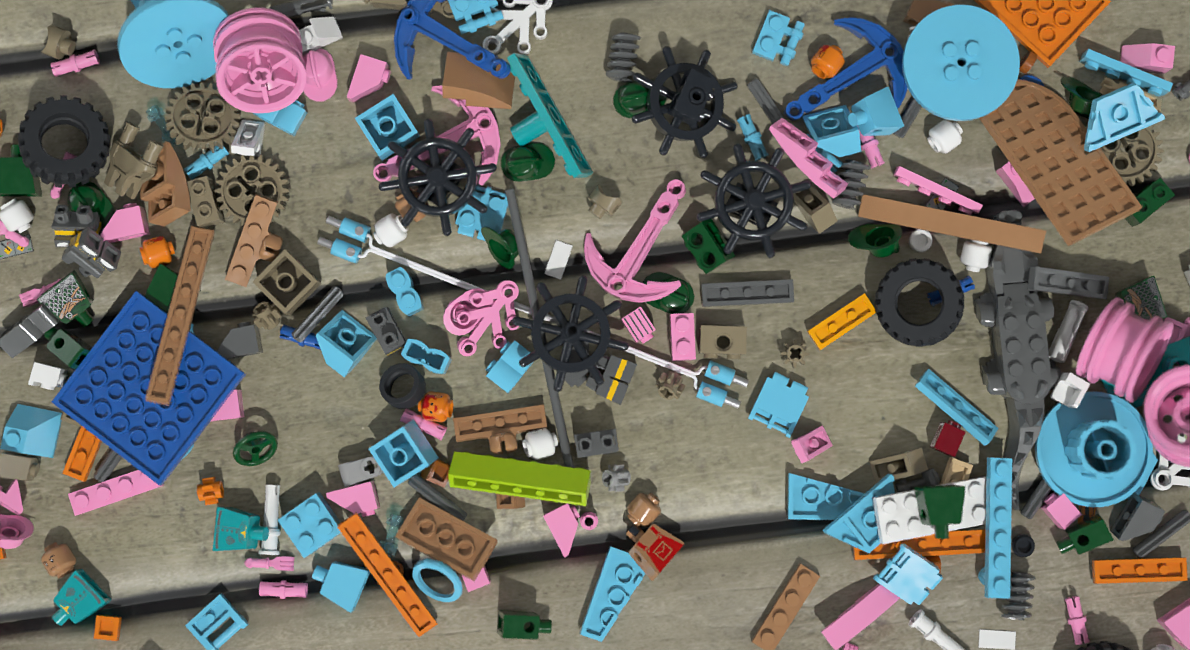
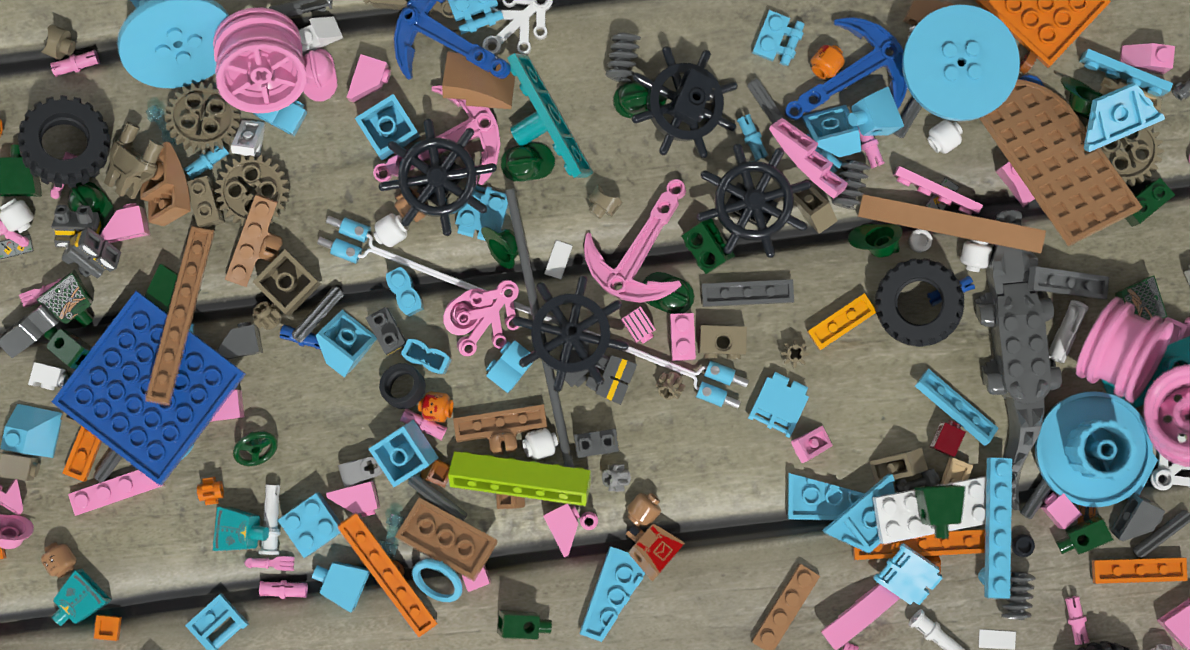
(157, 251): orange head -> none
(1069, 390): white panel -> none

